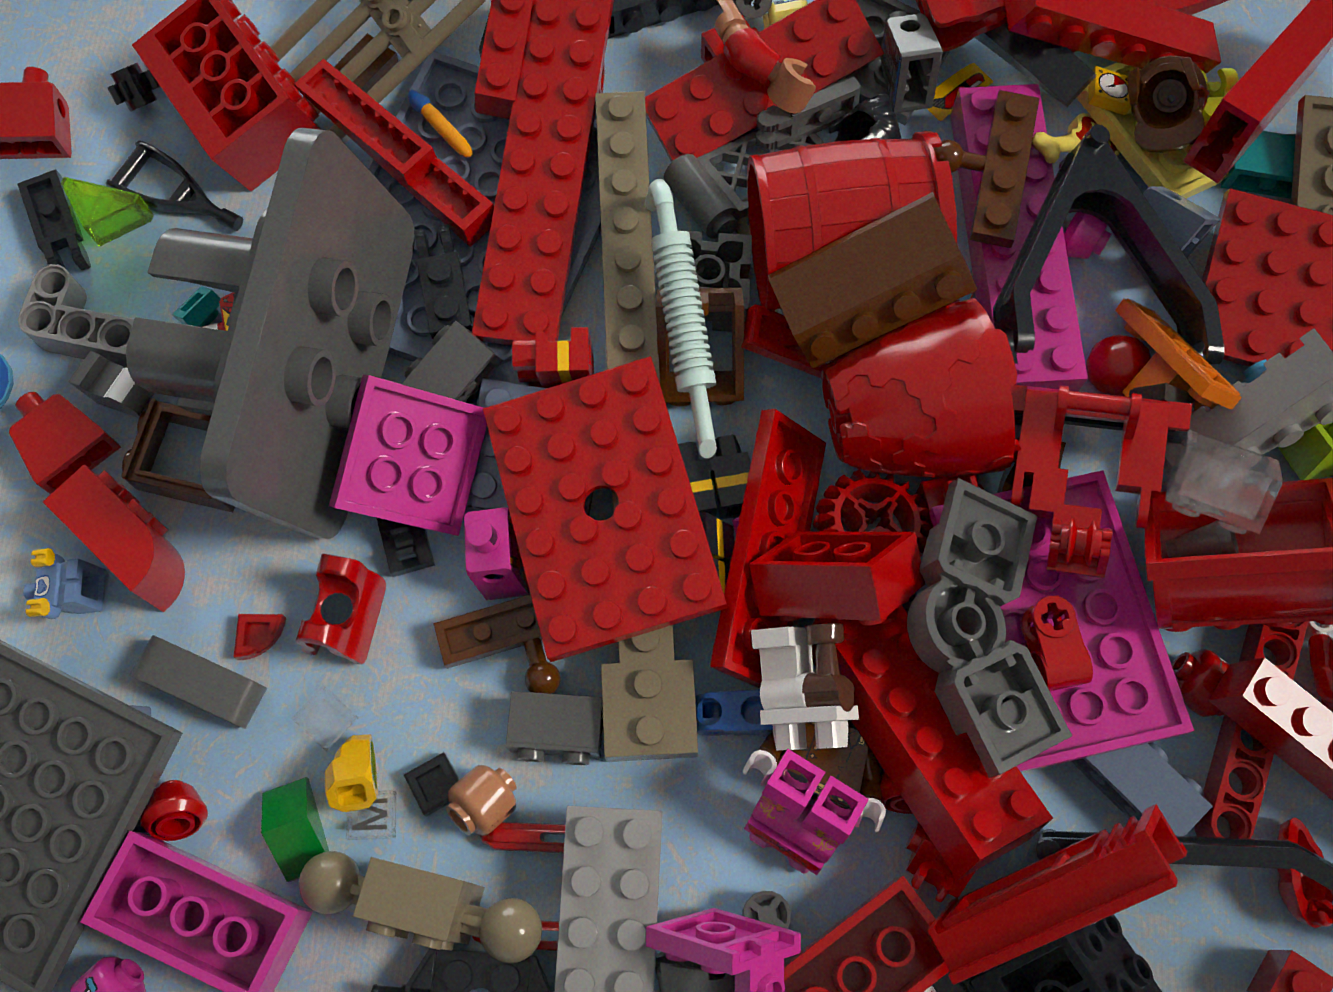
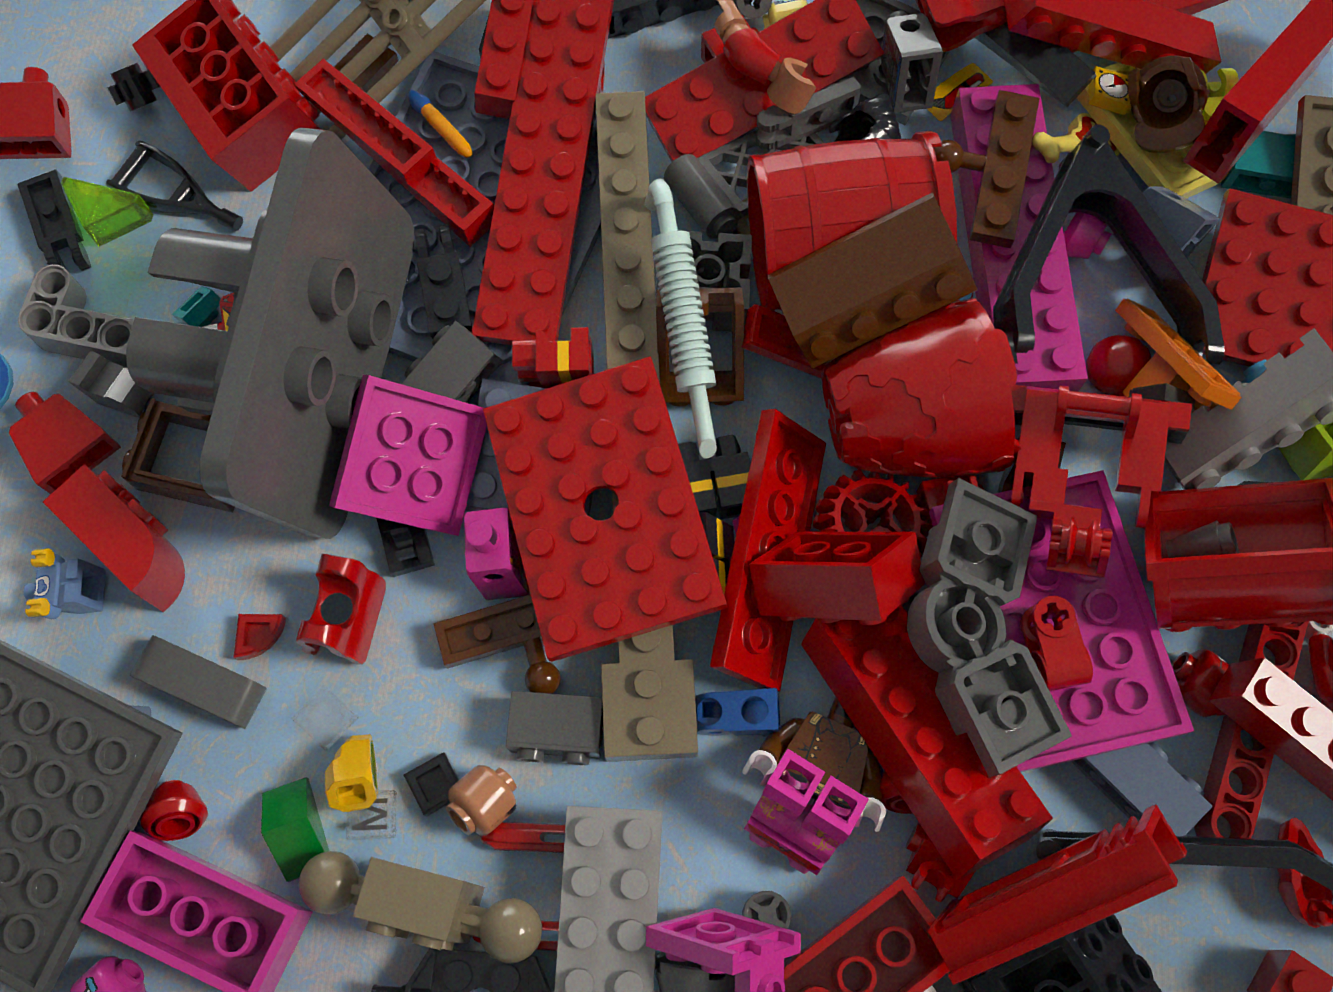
(796, 694): white hips -> none
(1223, 483): clear brick -> none

